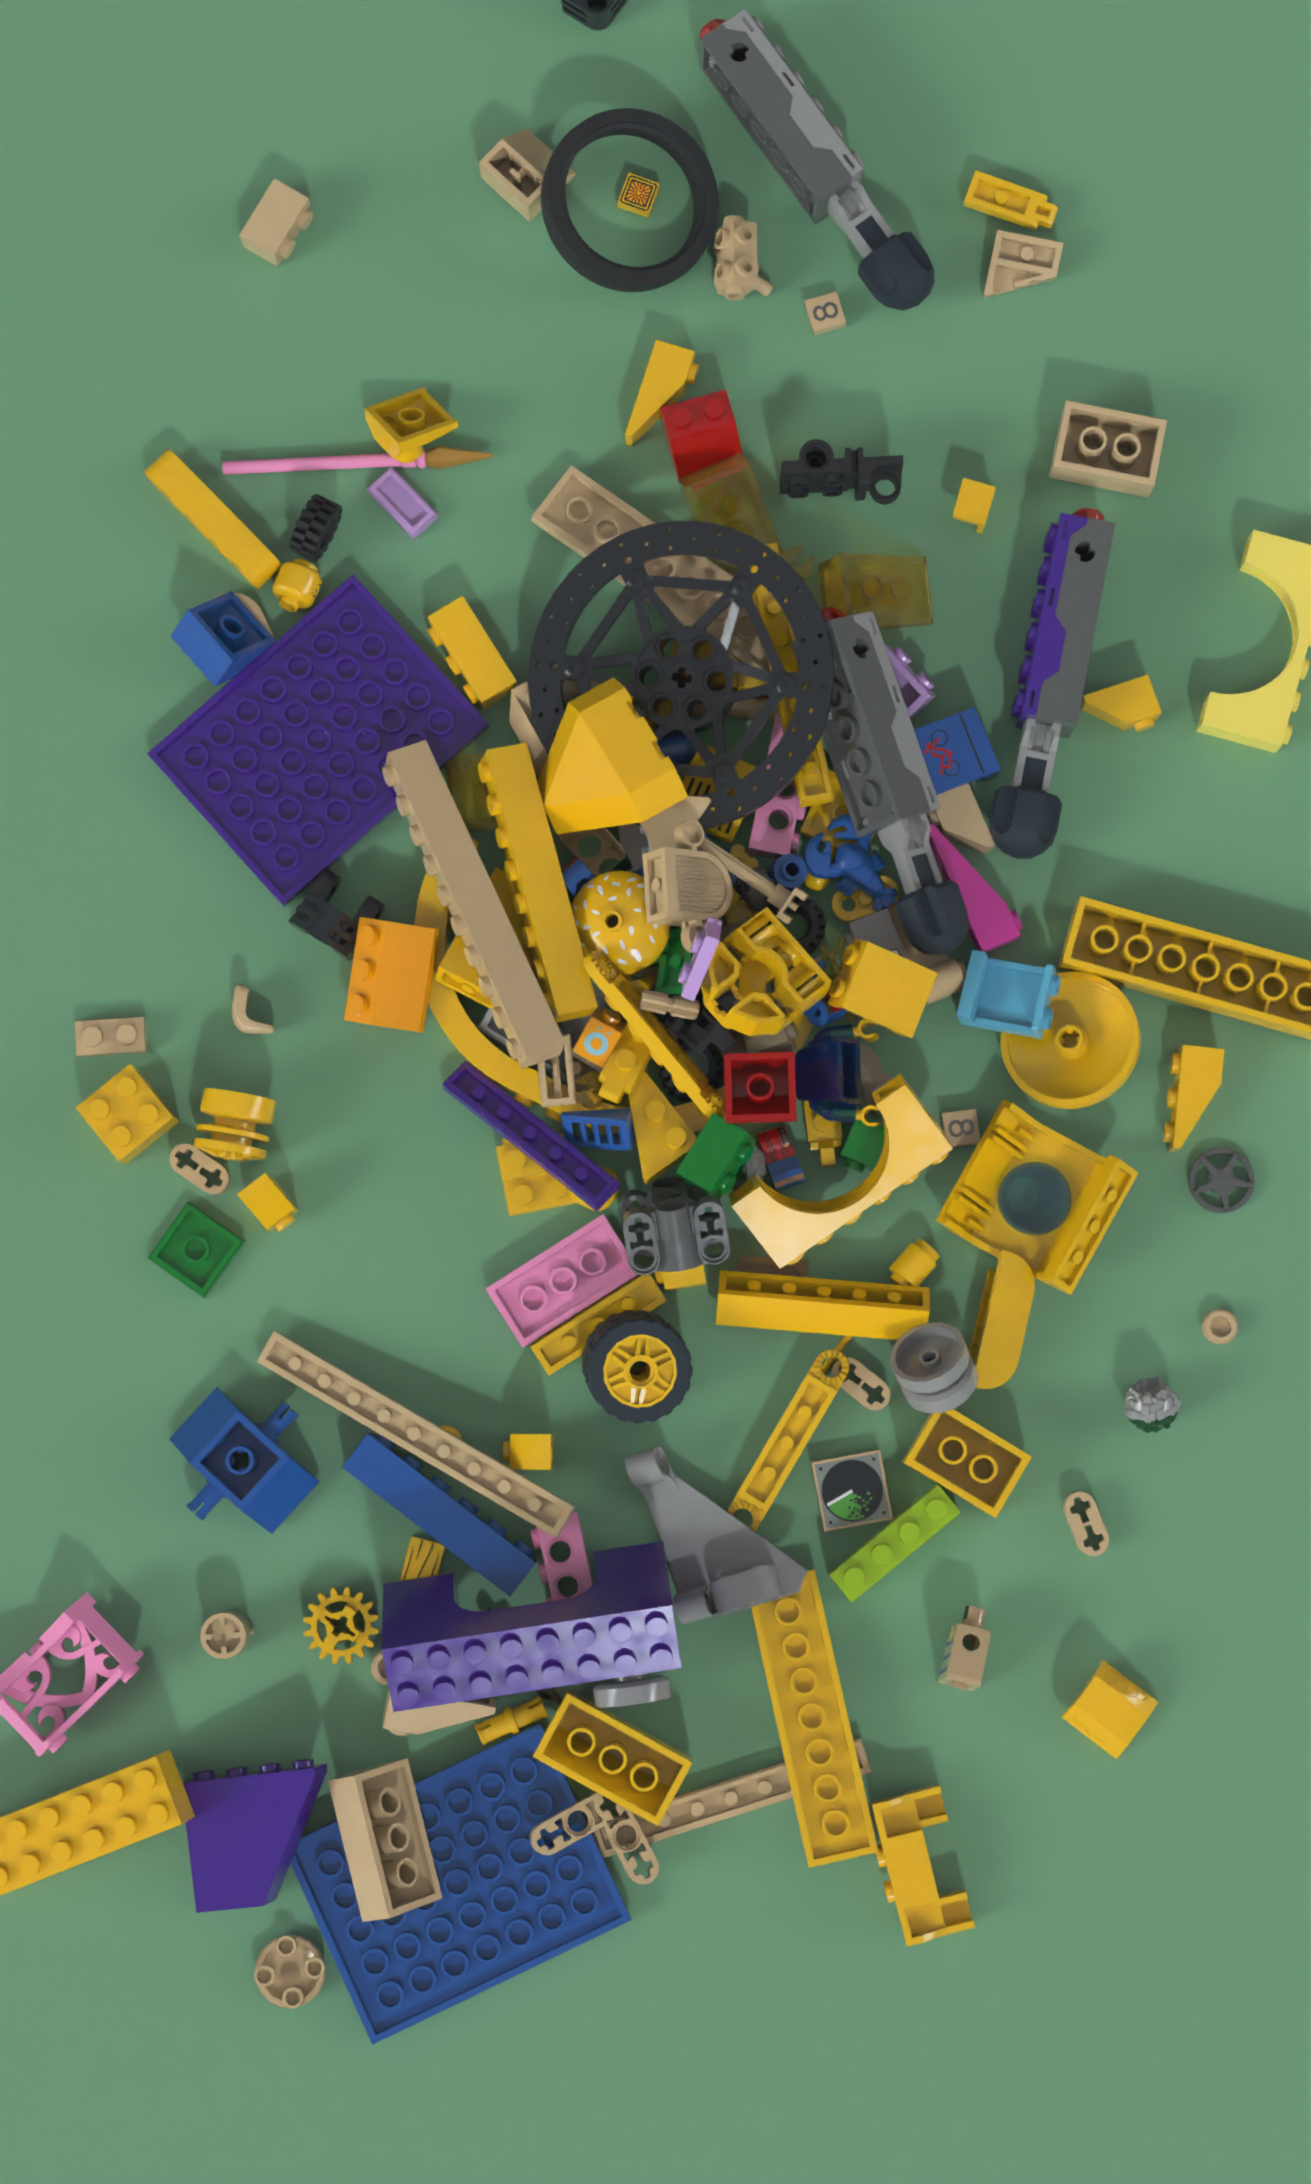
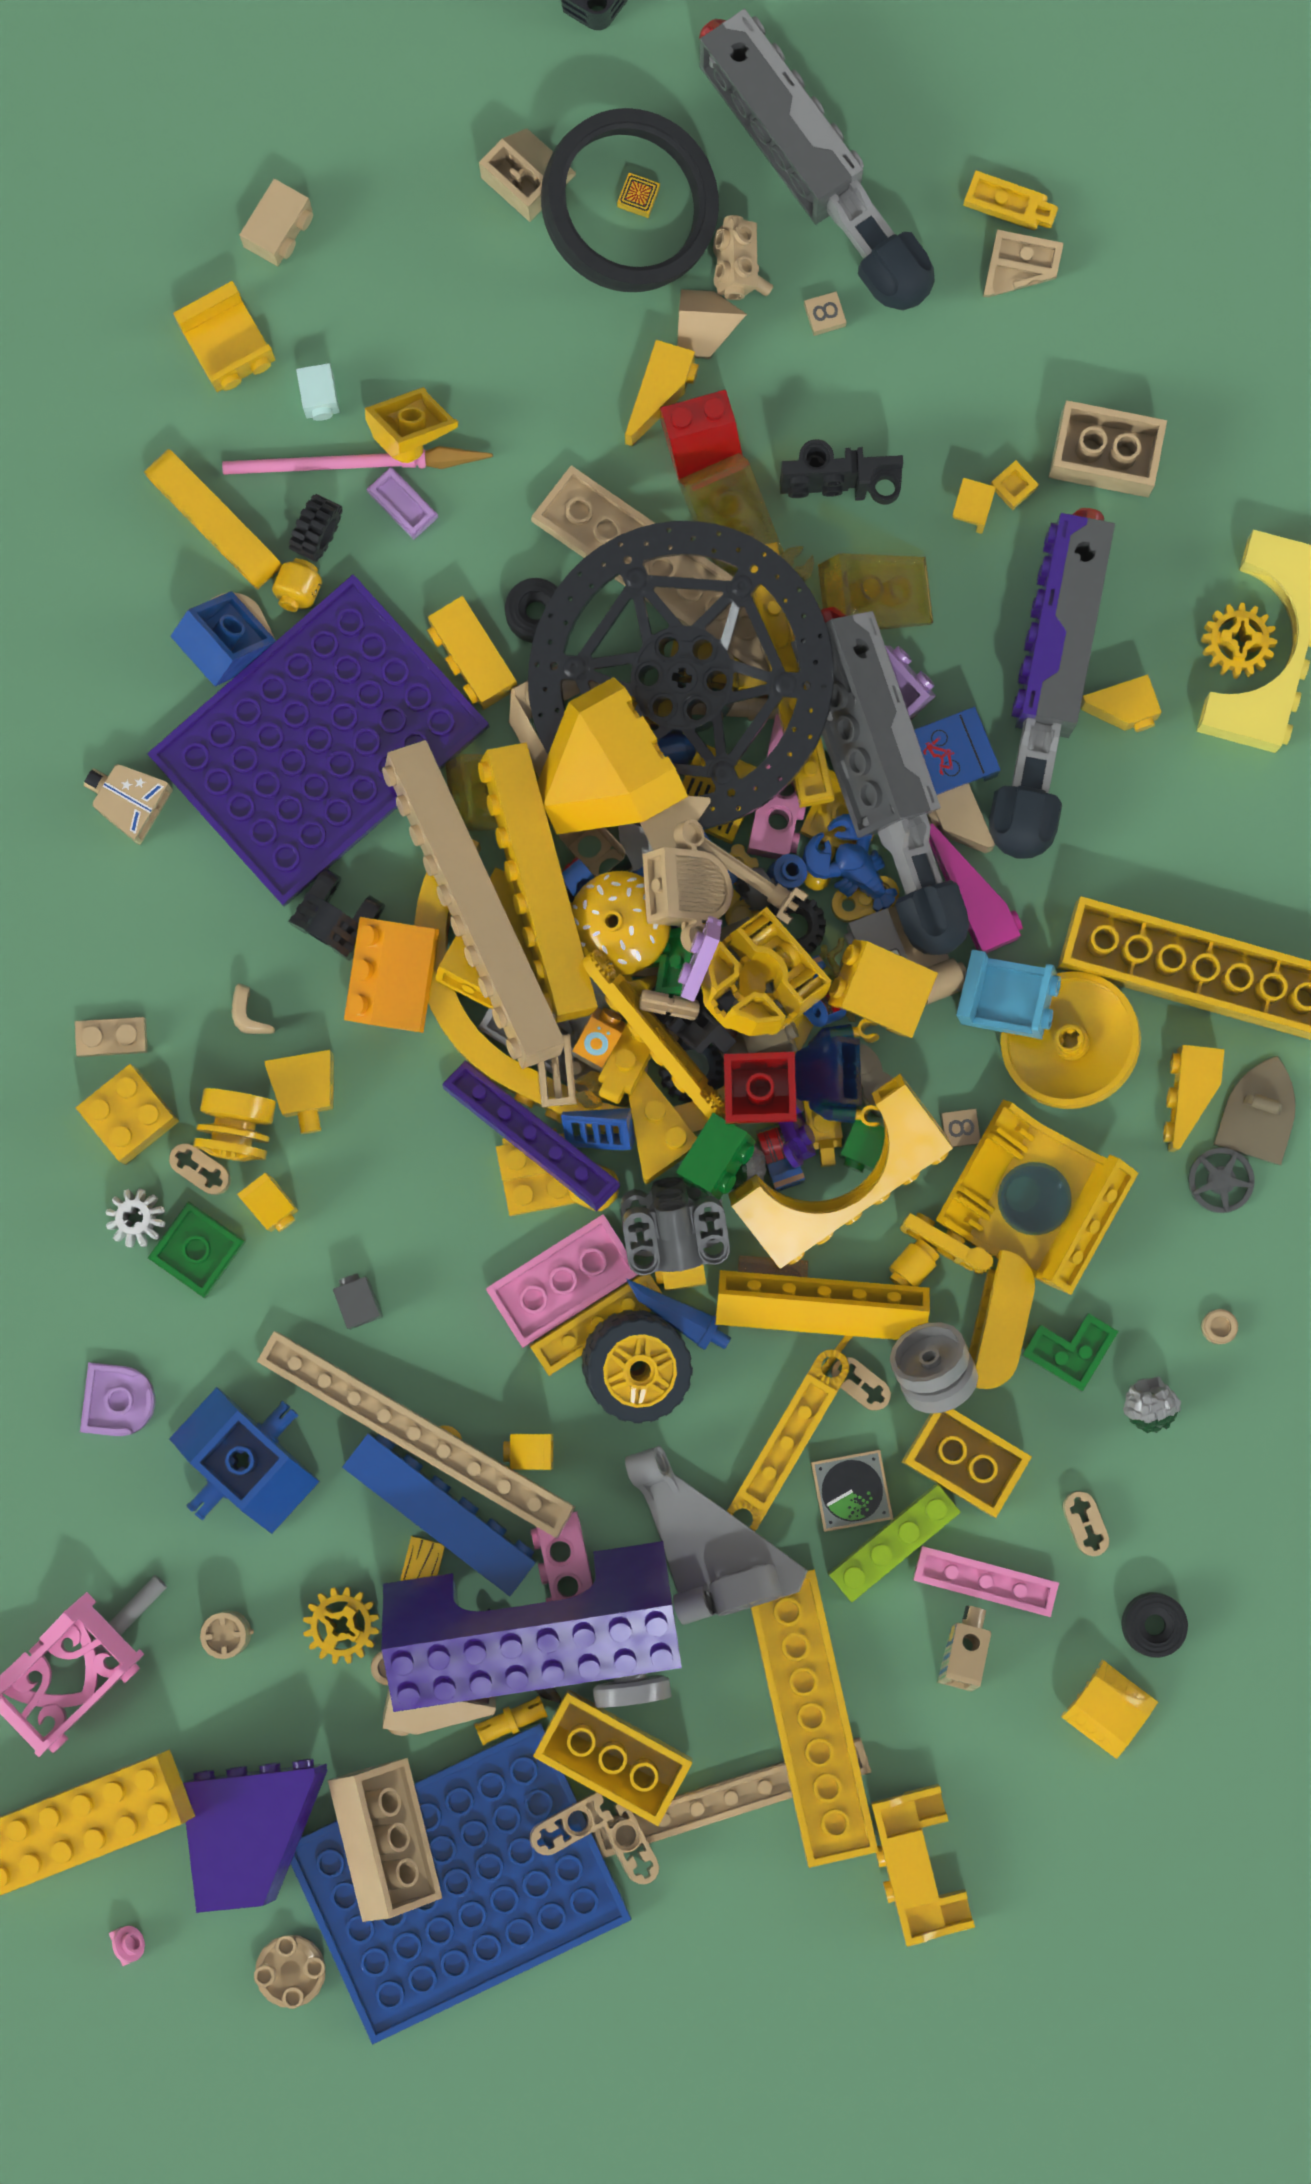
(116, 1400): none -> lavender tile
(127, 1944): none -> bright pink plate
(128, 799): none -> tan torso
(135, 1607): none -> light grey piece
(140, 1228): none -> white gear
(224, 337): none -> yellow panel
(303, 1086): none -> yellow torso
(318, 392): none -> light aqua brick
(357, 1301): none -> dark grey brick
(517, 601): none -> black tyre
(688, 1320): none -> blue bar
(705, 321): none -> tan slope
(798, 1138): none -> dark purple hinge
(948, 1245): none -> yellow hinge
(986, 1581): none -> bright pink plate
(1014, 485): none -> yellow plate
(1075, 1359): none -> green plate
(1174, 1629): none -> black tyre
(1224, 640): none -> yellow gear
(1259, 1113): none -> dark tan shield

